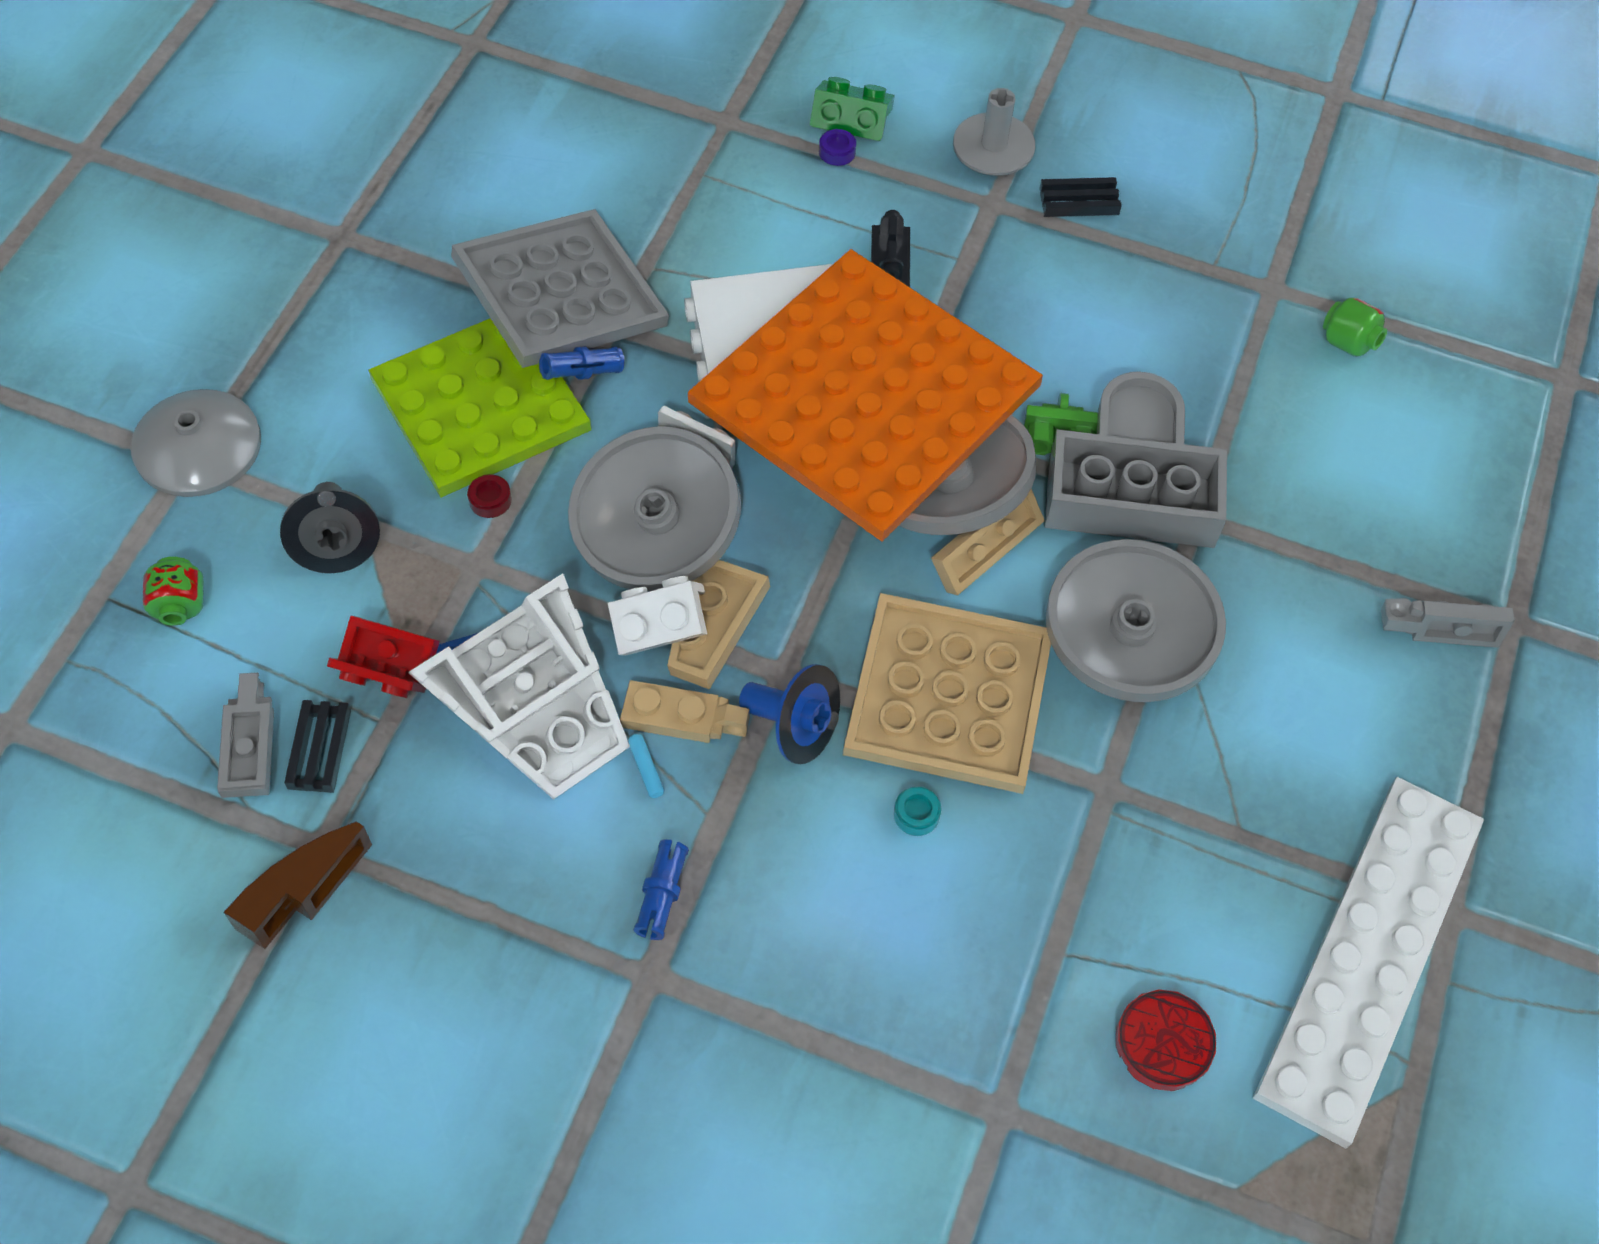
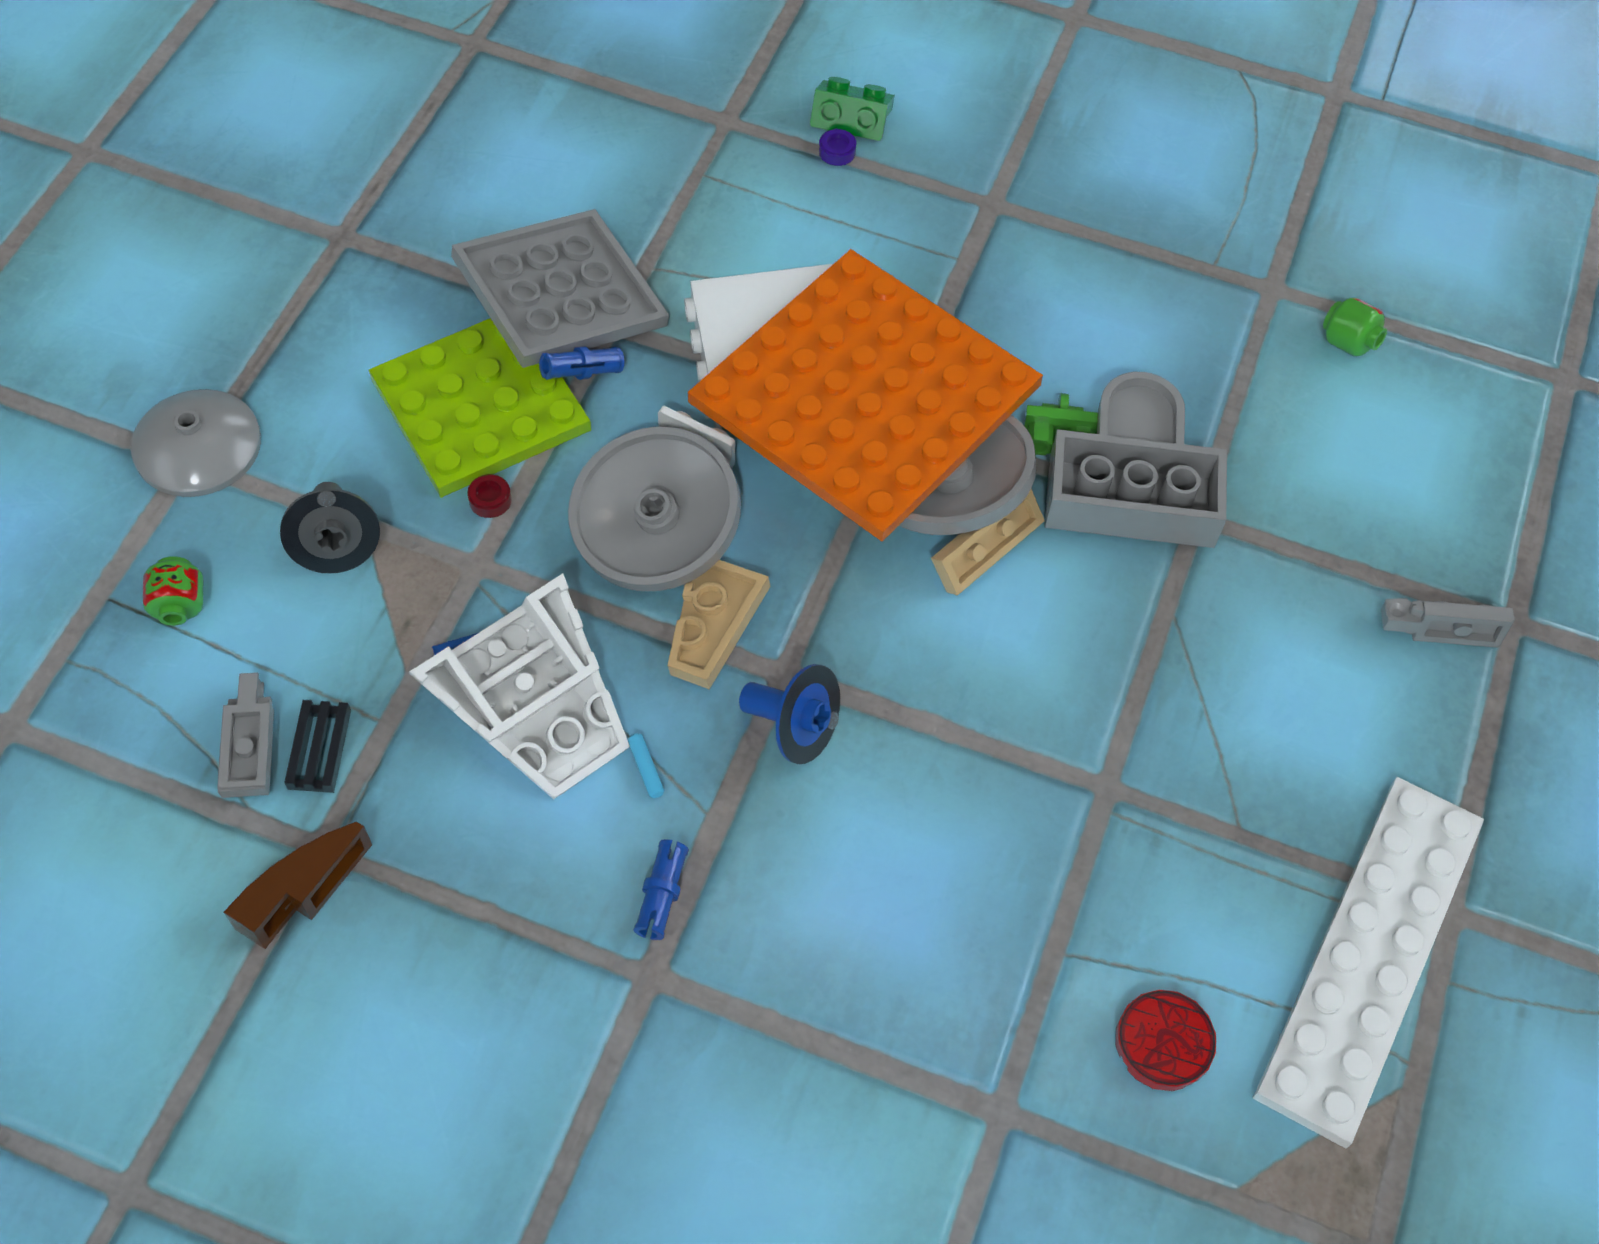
(383, 656): red bracket -> none
(657, 617): white bracket -> none
(681, 713): tan hinge -> none
(892, 246): black hinge -> none
(917, 811): teal tile -> none
(949, 693): tan plate -> none
(995, 140): light grey piece -> none
(1076, 193): black tile -> none
(1135, 620): light grey dish -> none

